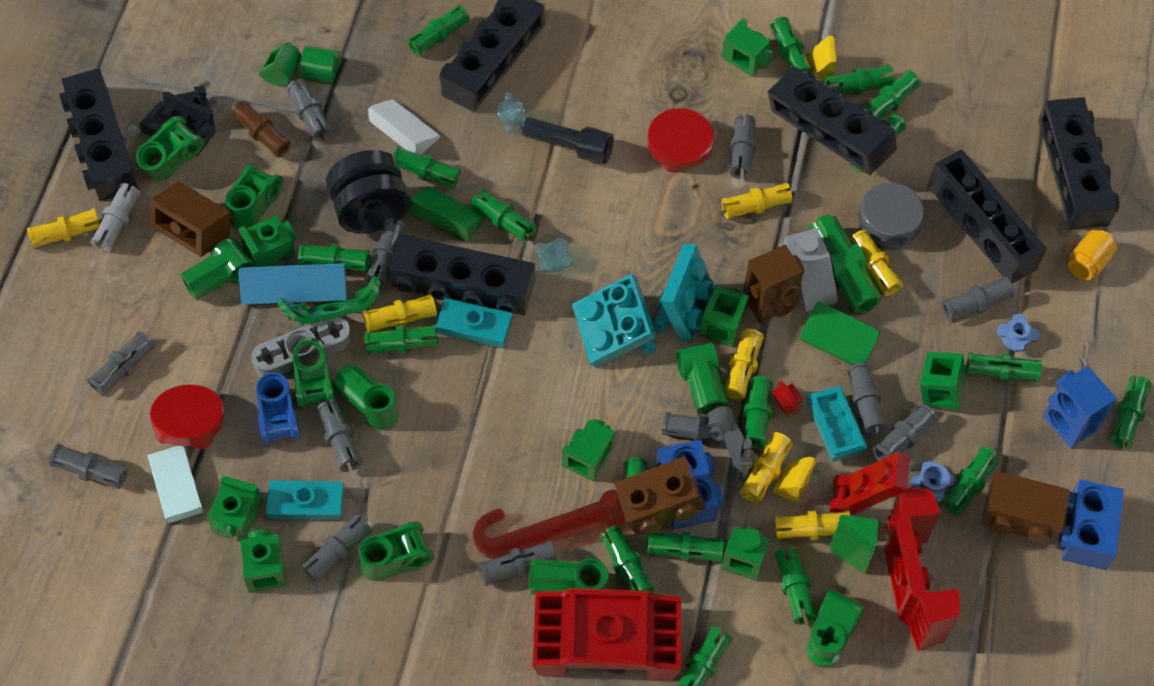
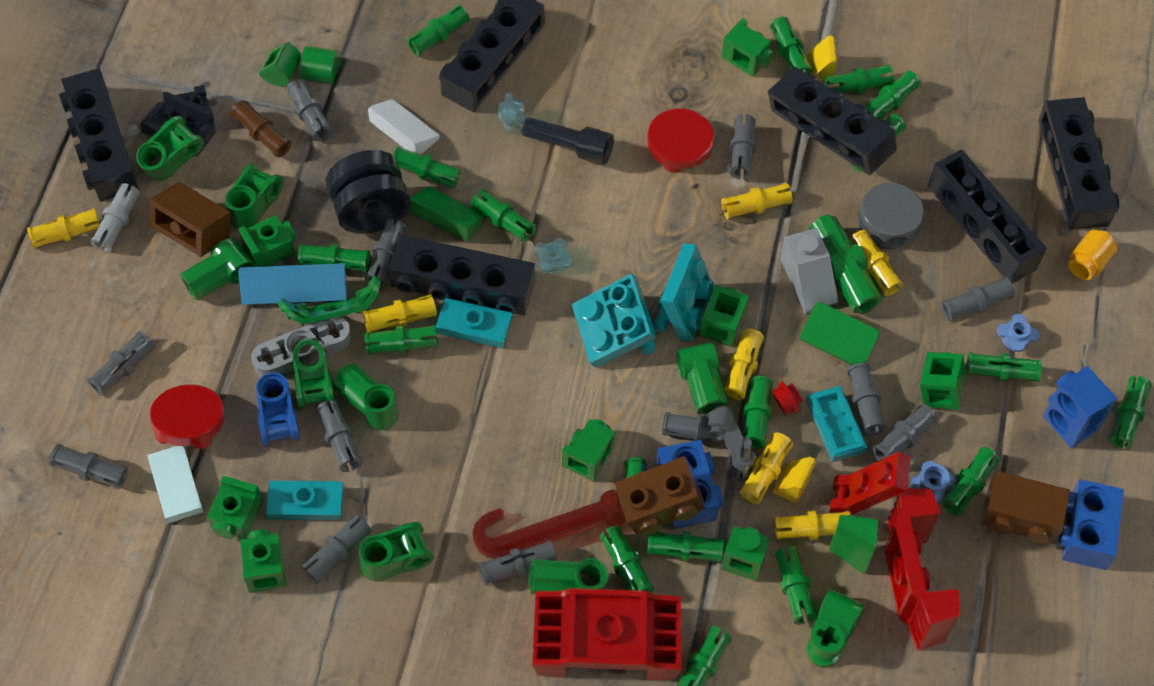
(773, 283): reddish brown brick -> none

